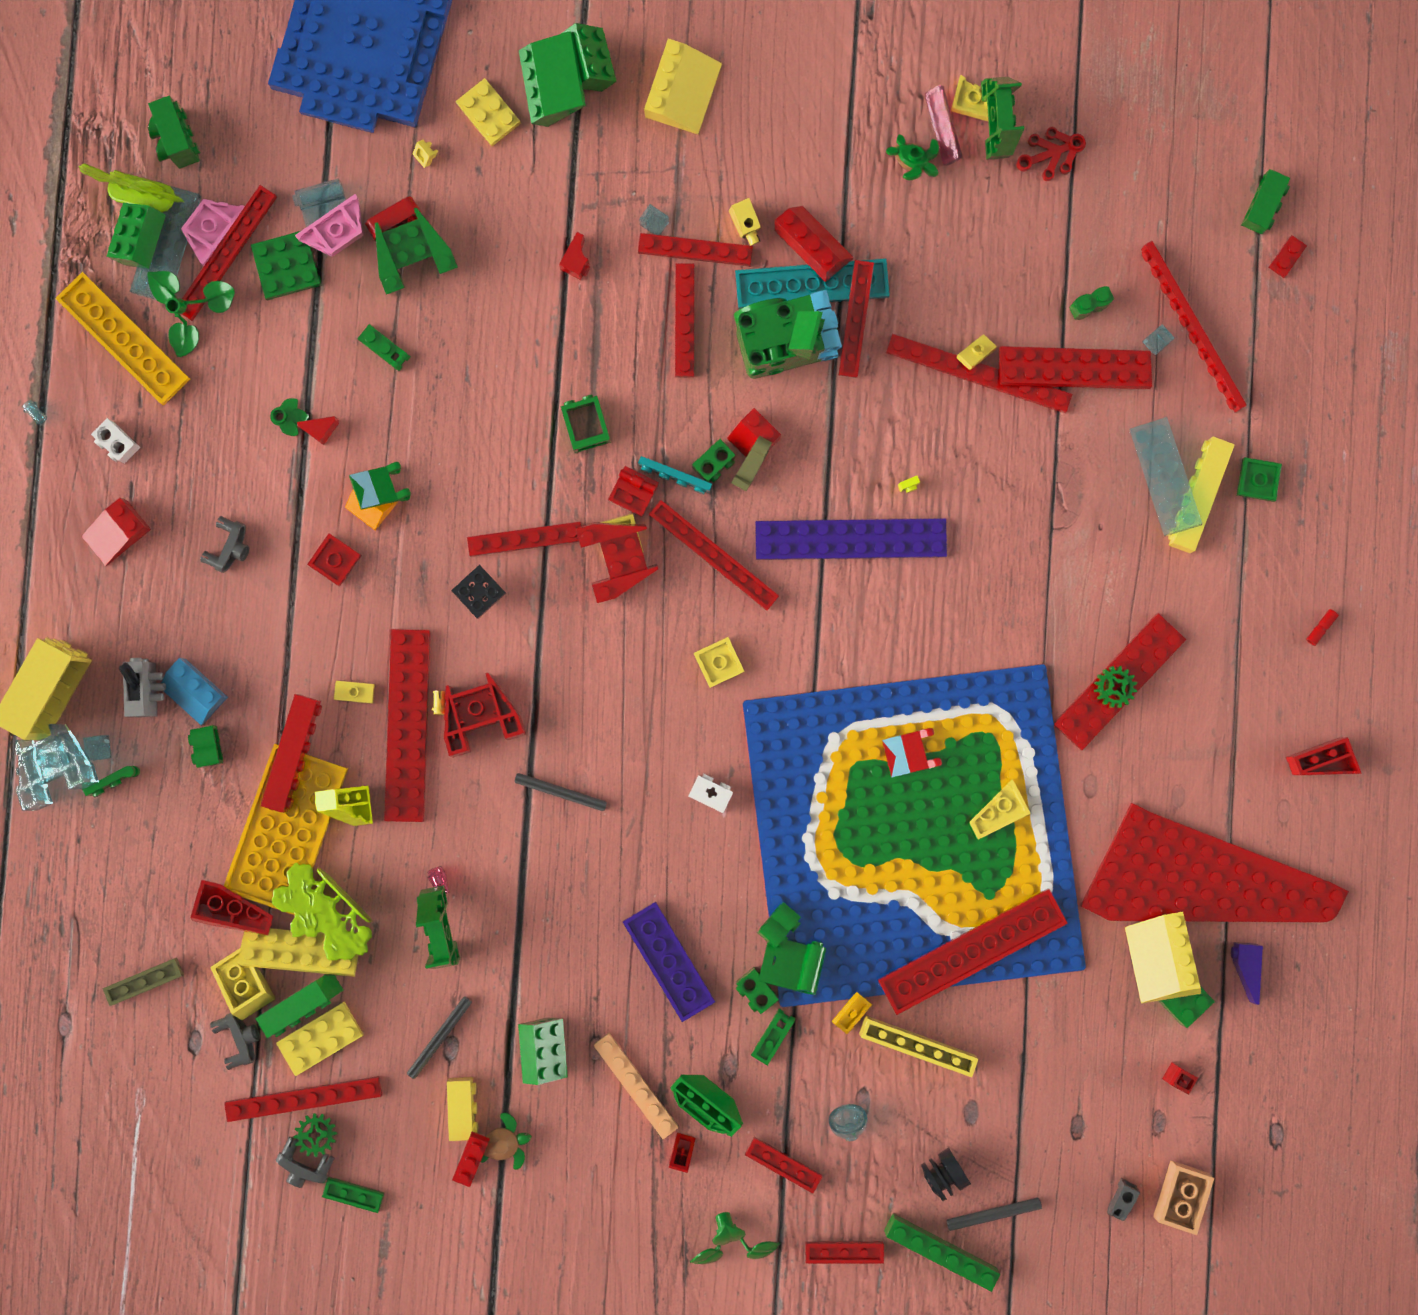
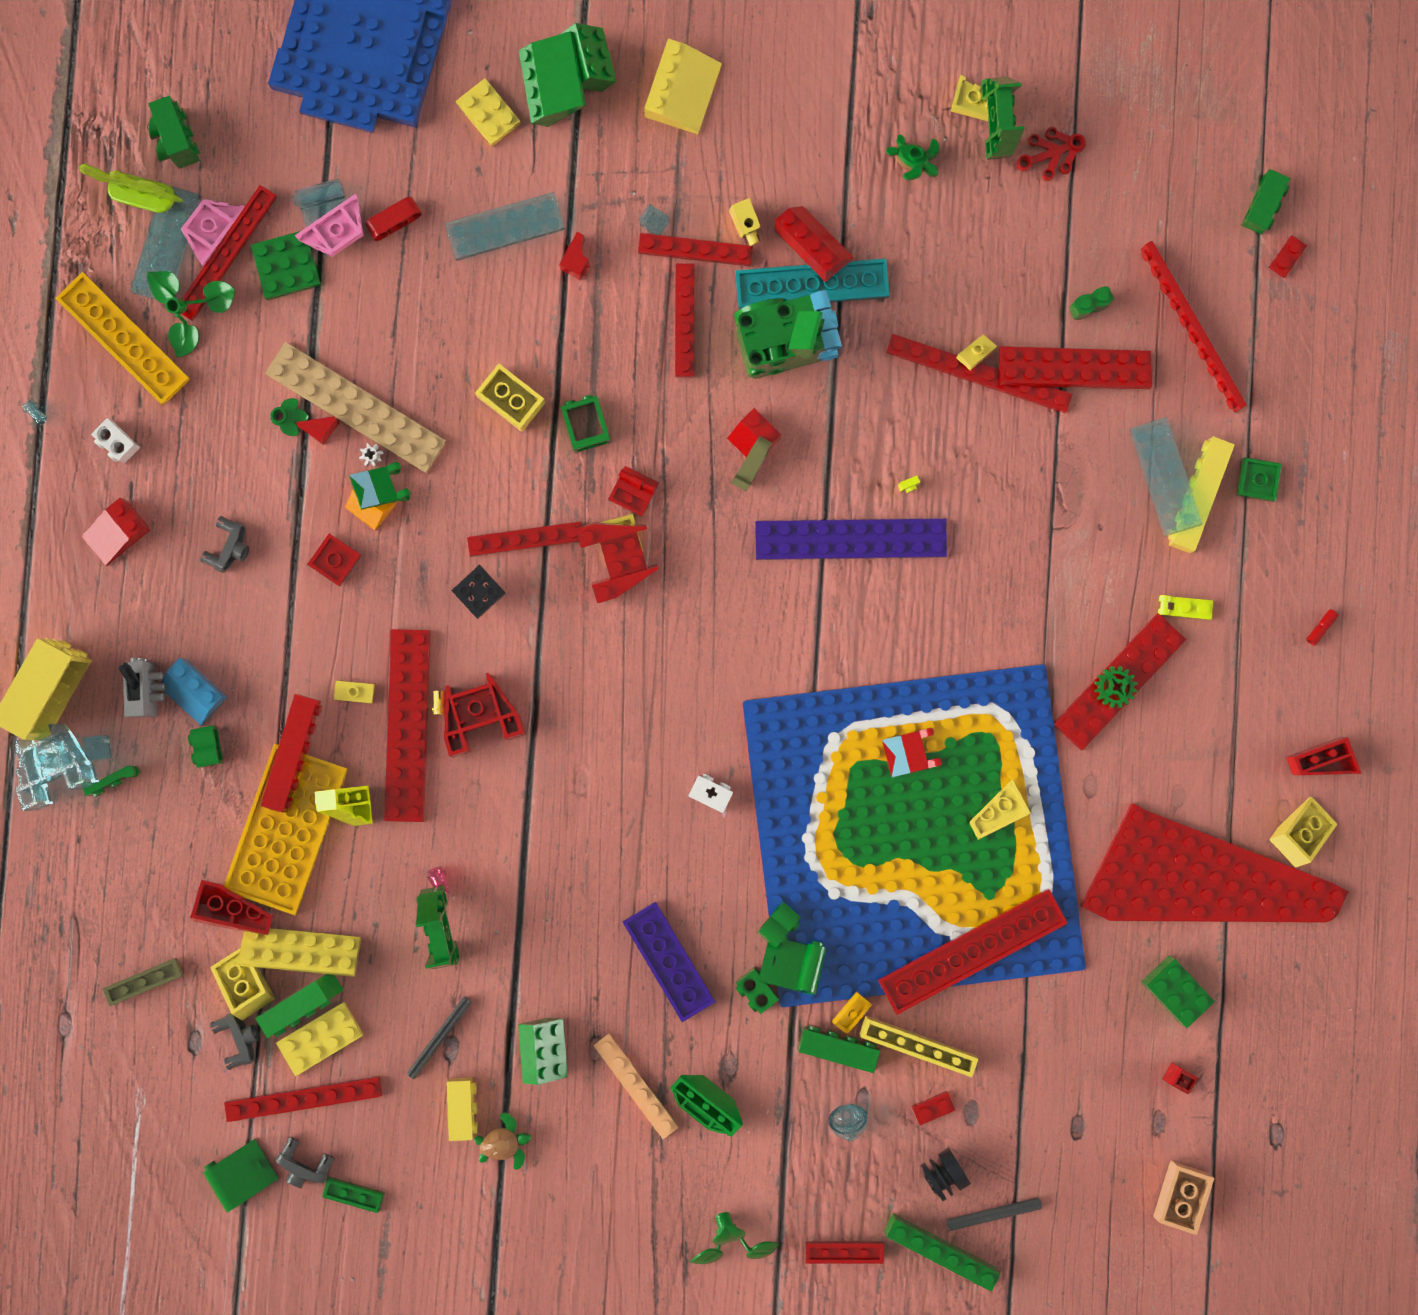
(136, 235): green brick -> none
(239, 1175): none -> green door
(318, 913): lime plant -> none
(323, 1134): green gear -> none
(355, 407): none -> tan plate
(366, 453): none -> white gear
(383, 347): green plate -> none
(407, 246): green wedge -> none
(424, 153): light yellow tile -> none
(470, 1159): red plate -> none
(504, 226): none -> clear light blue plate
(510, 397): none -> light yellow brick
(560, 792): dark grey axle -> none
(667, 472): teal plate -> none
(682, 1152): red slope -> none
(710, 458): green brick -> none
(713, 555): red plate -> none
(719, 662): light yellow plate -> none
(772, 1037): green plate -> none
(783, 1165): red plate -> none
(839, 1049): none -> green brick
(856, 318): red plate -> none
(933, 1108): none -> red plate
(943, 125): clear pink plate -> none
(1123, 1200): dark grey leg -> none
(1158, 339): clear light blue panel -> none
(1163, 958): light yellow slope -> none
(1186, 607): none -> neon yellow plate
(1248, 964): dark purple slope -> none
(1303, 833): none -> light yellow slope

